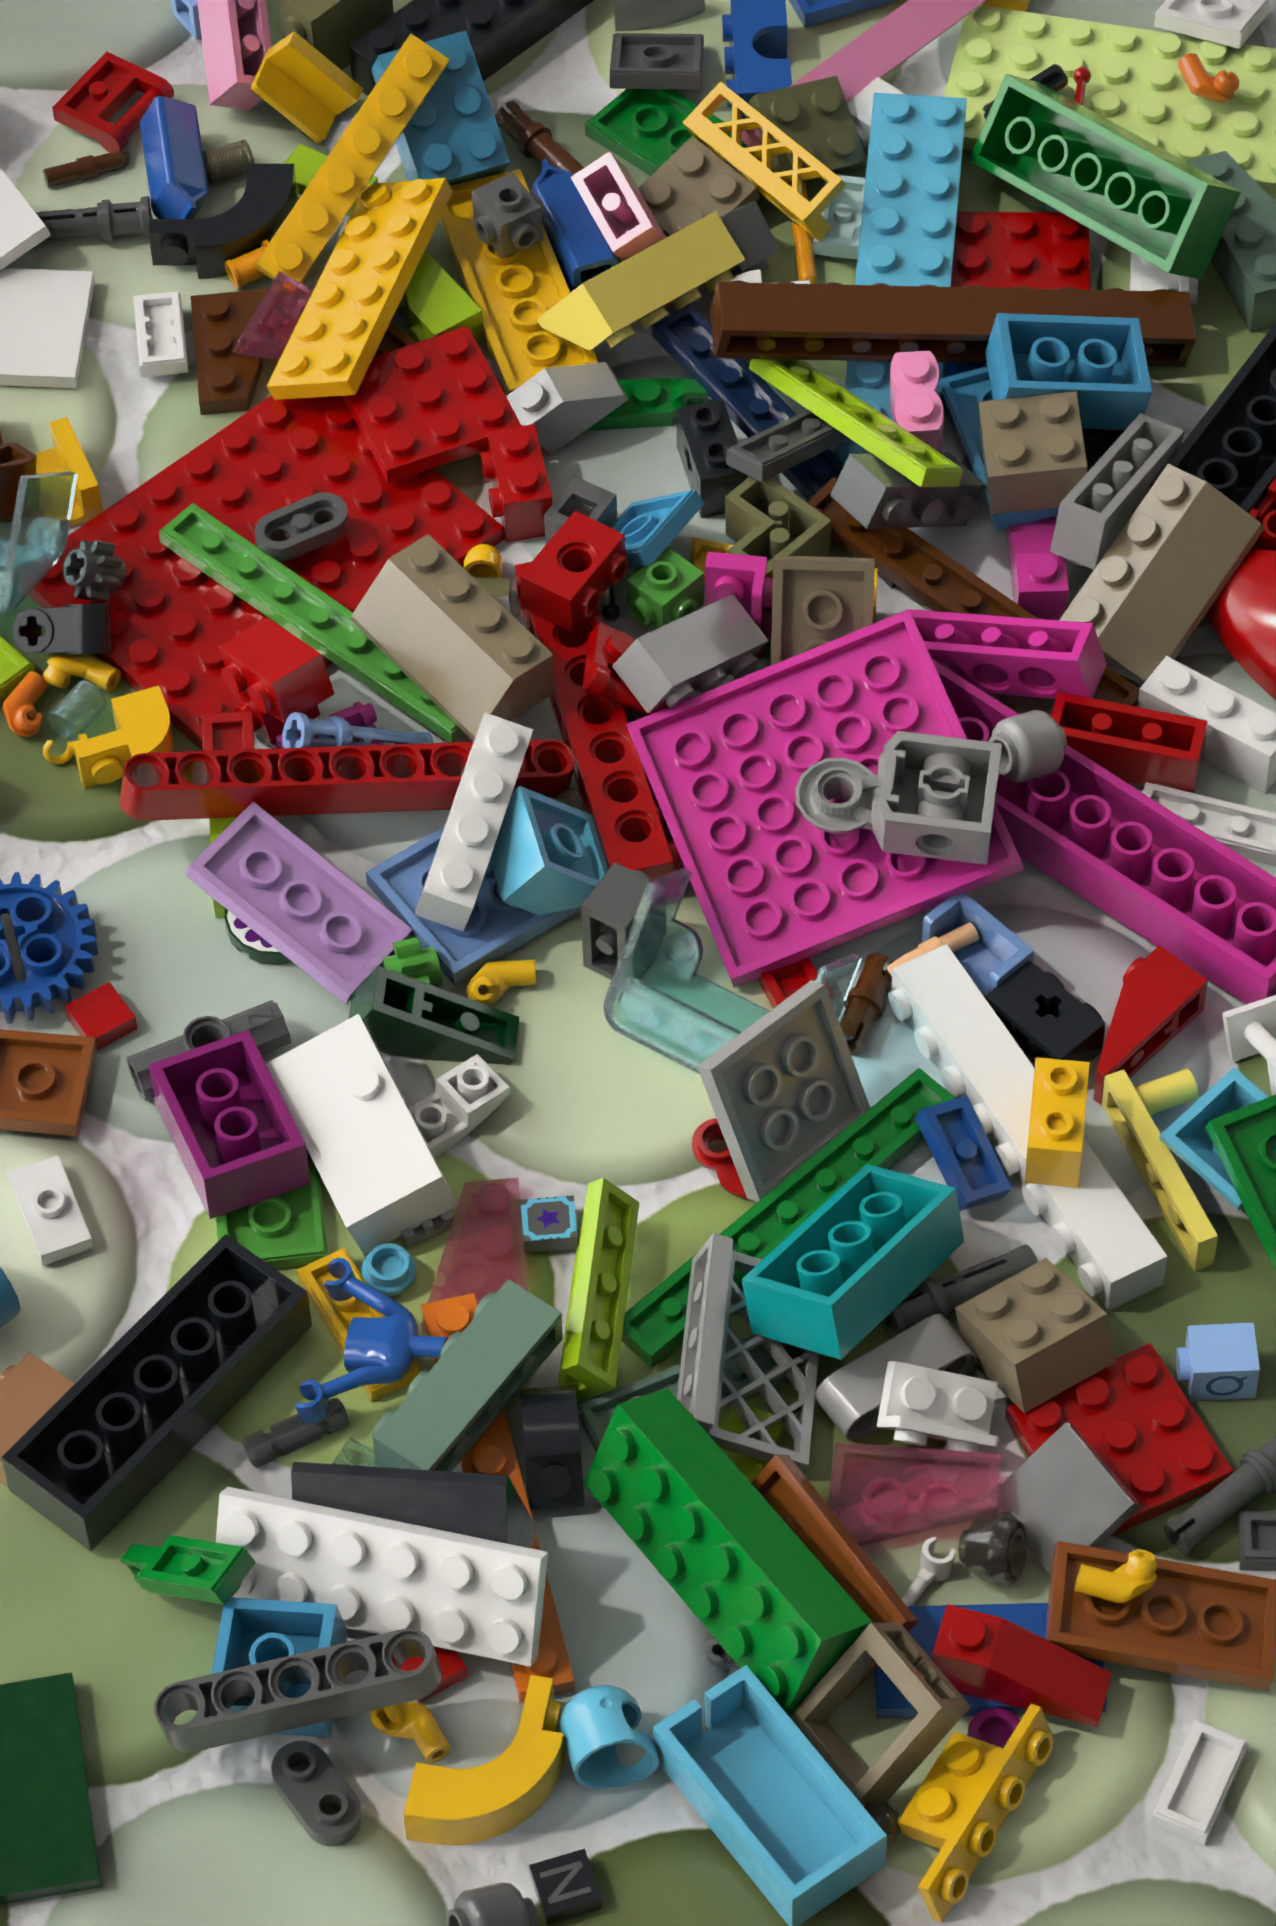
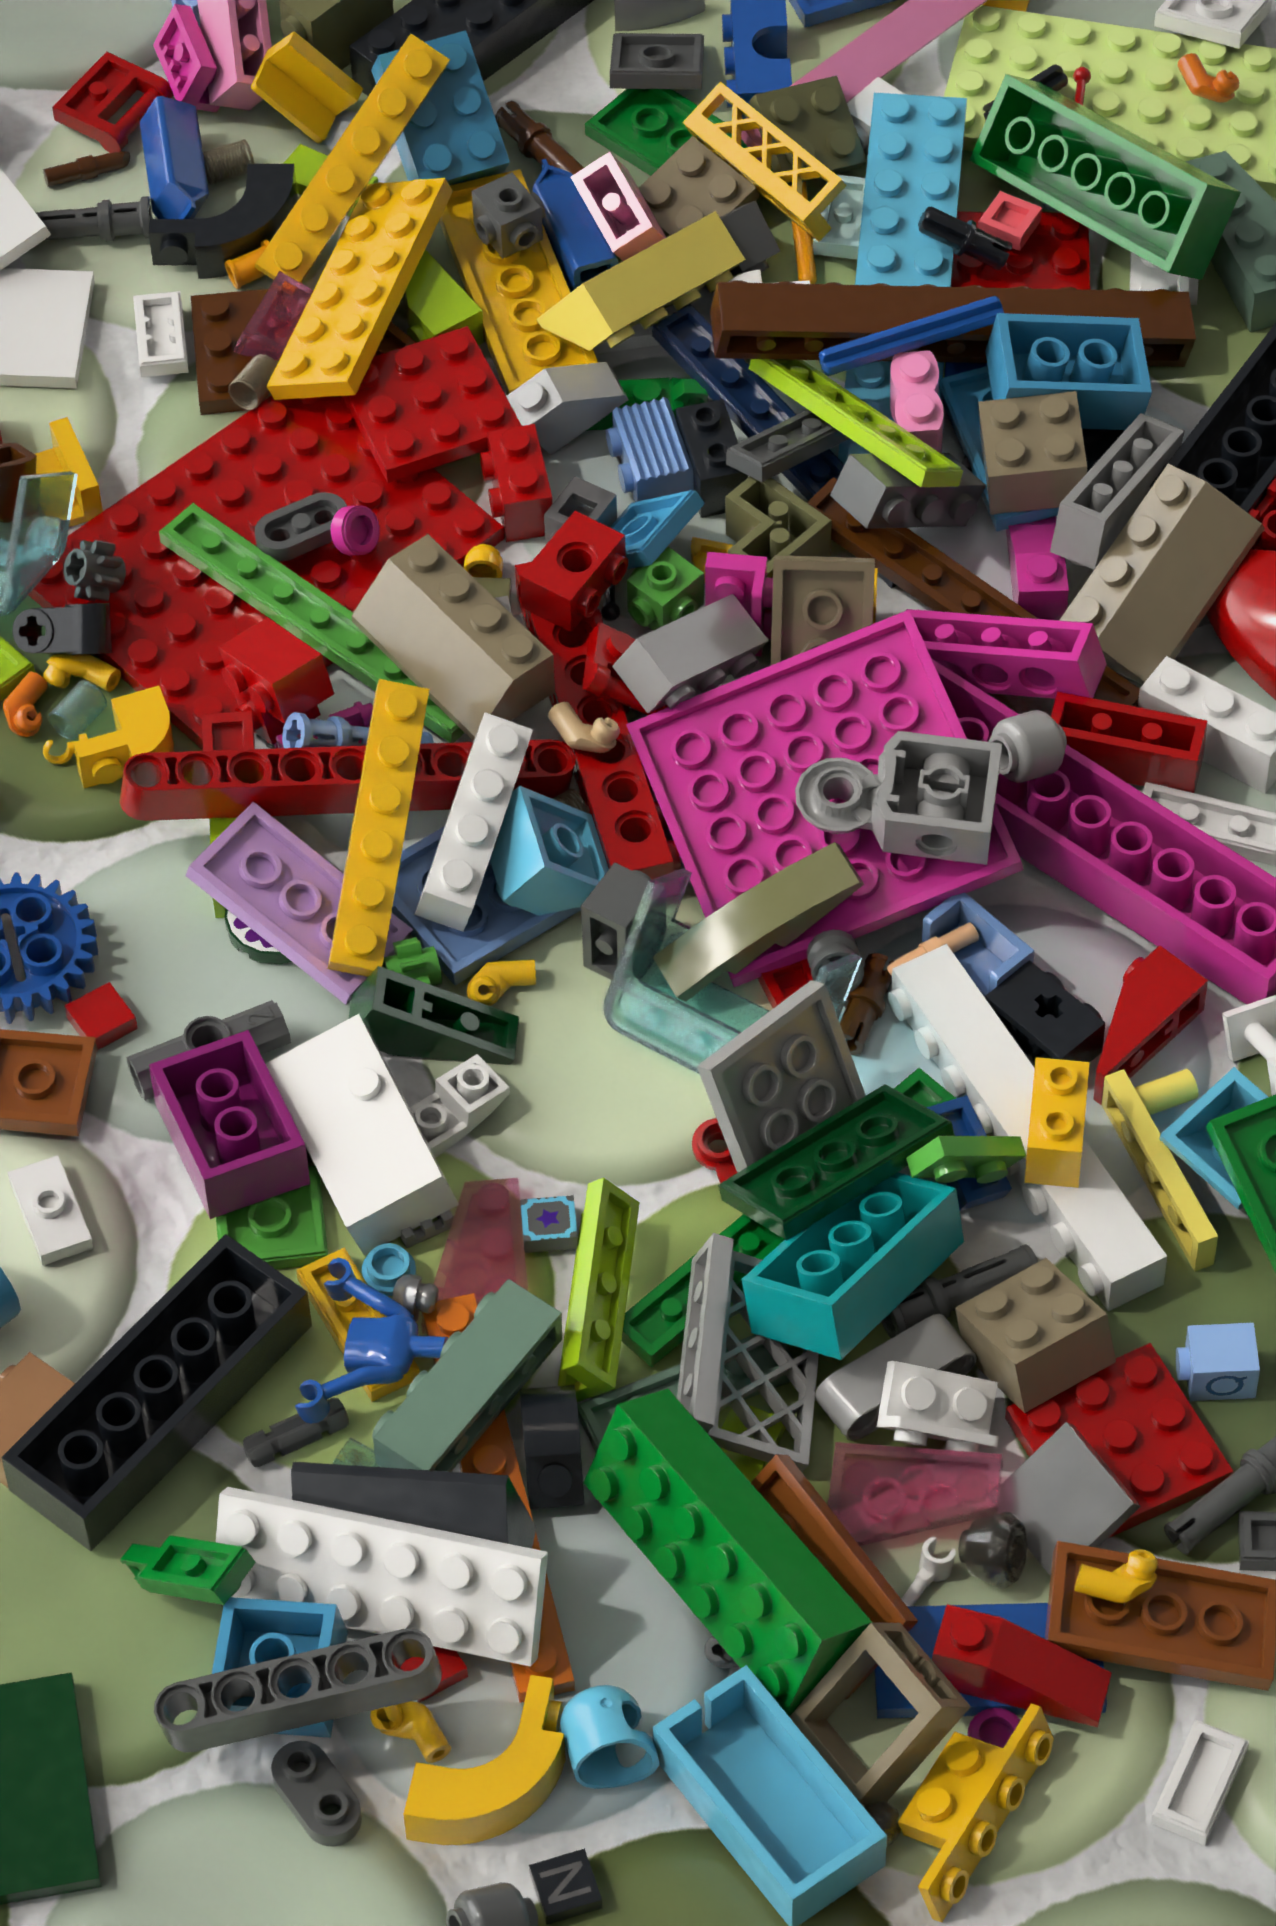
(186, 58): none -> dark pink bracket
(245, 374): none -> dark tan piece
(355, 530): none -> dark pink tile
(378, 828): none -> yellow plate
(415, 1295): none -> flat silver arm
(593, 738): none -> tan arm
(649, 450): none -> medium blue brick
(757, 919): none -> olive slope
(829, 945): none -> dark grey wheel
(833, 1162): none -> dark green tile
(910, 336): none -> blue axle
(964, 237): none -> black axle
(966, 1157): none -> bright green plate
(1011, 219): none -> coral plate

